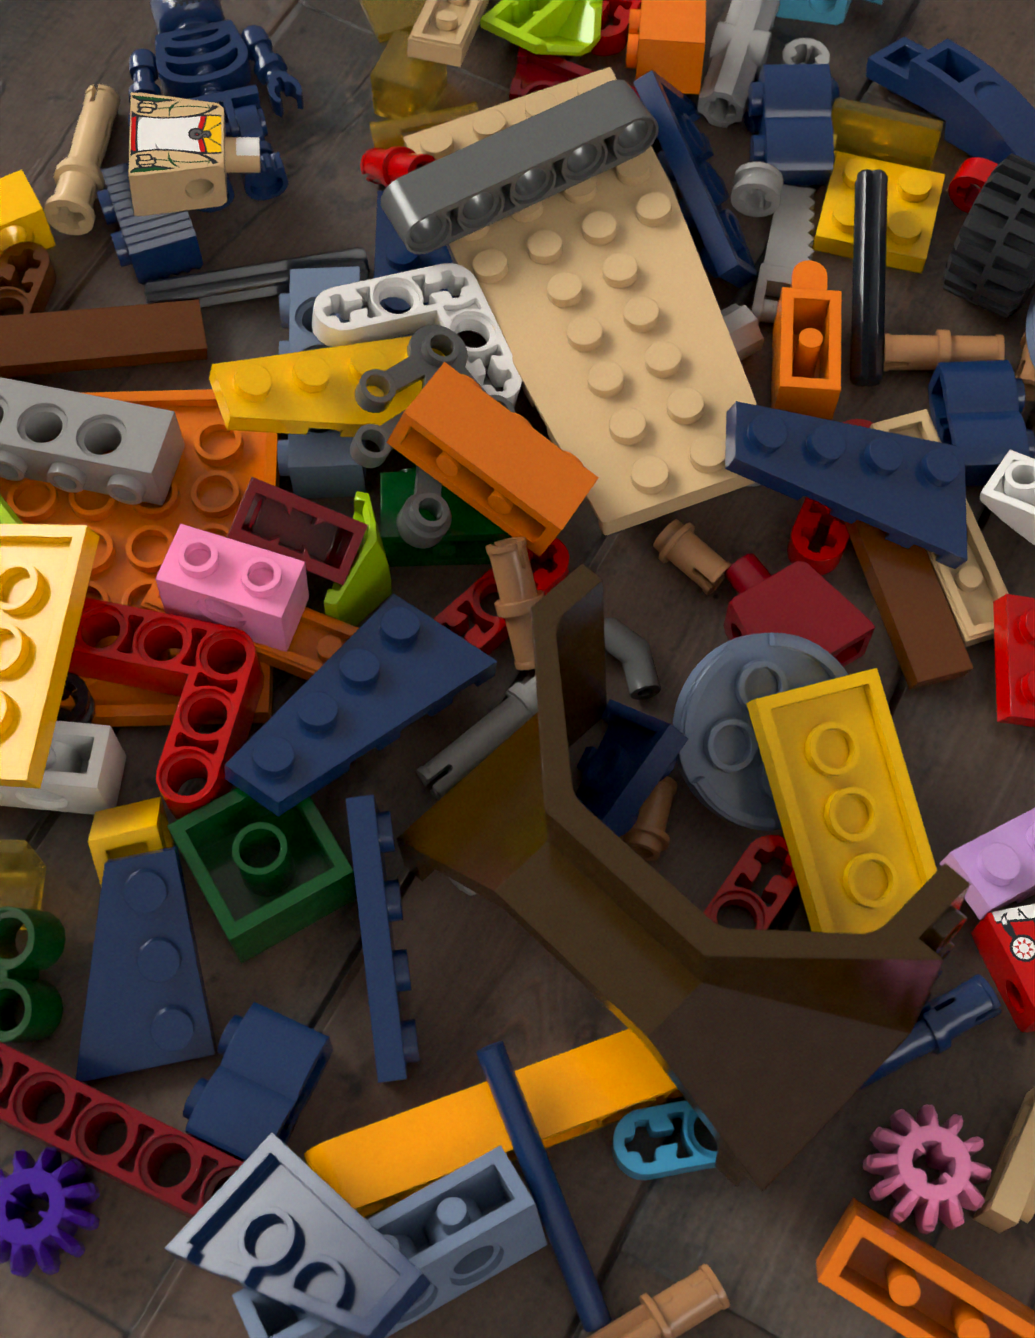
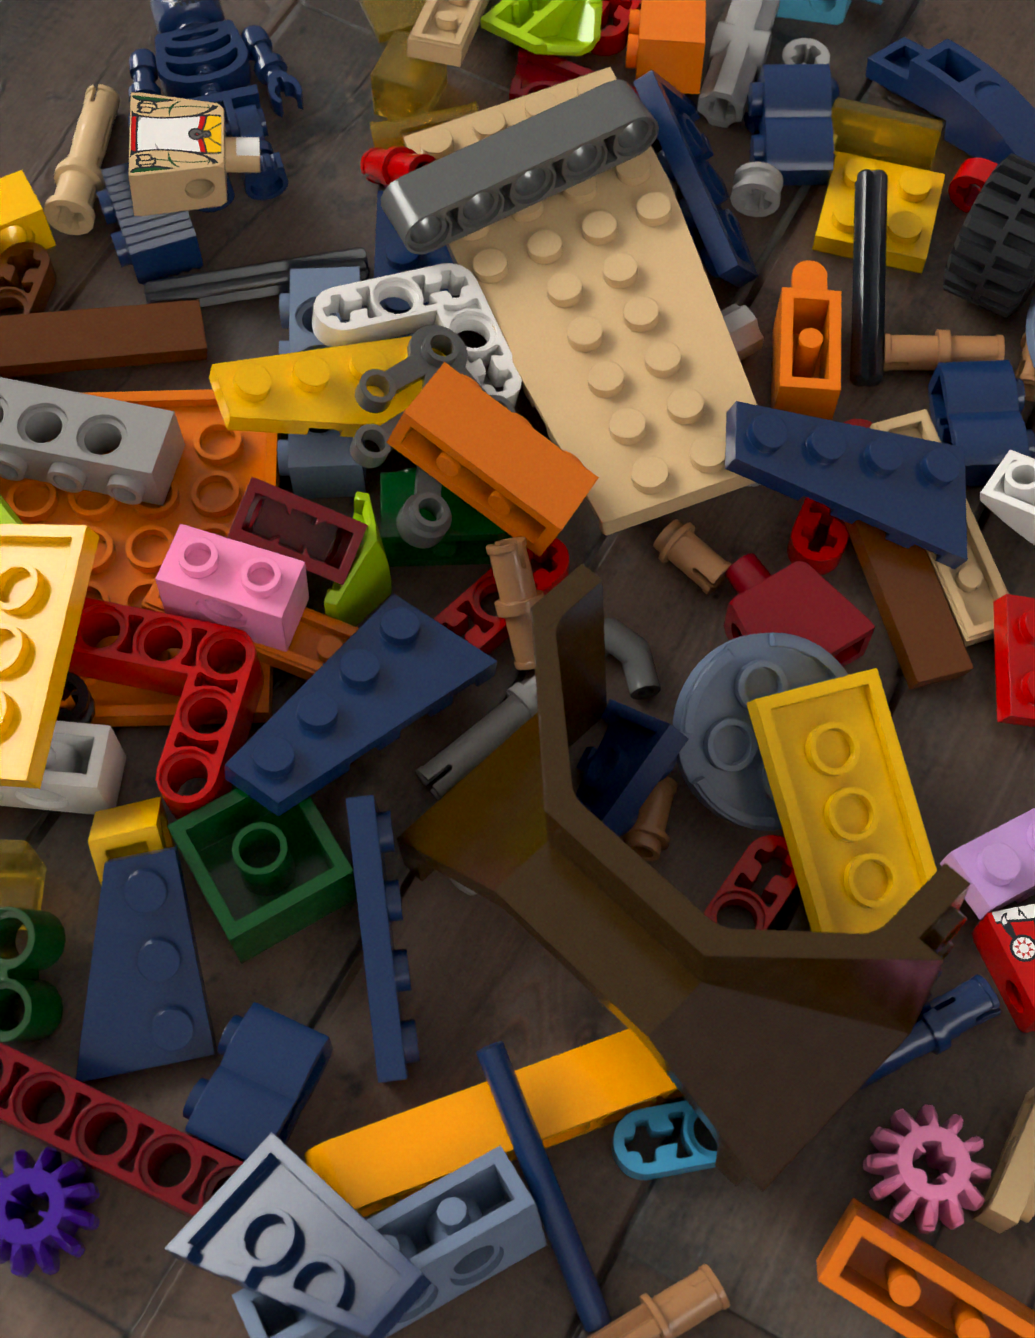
(787, 246): light grey piece -> none

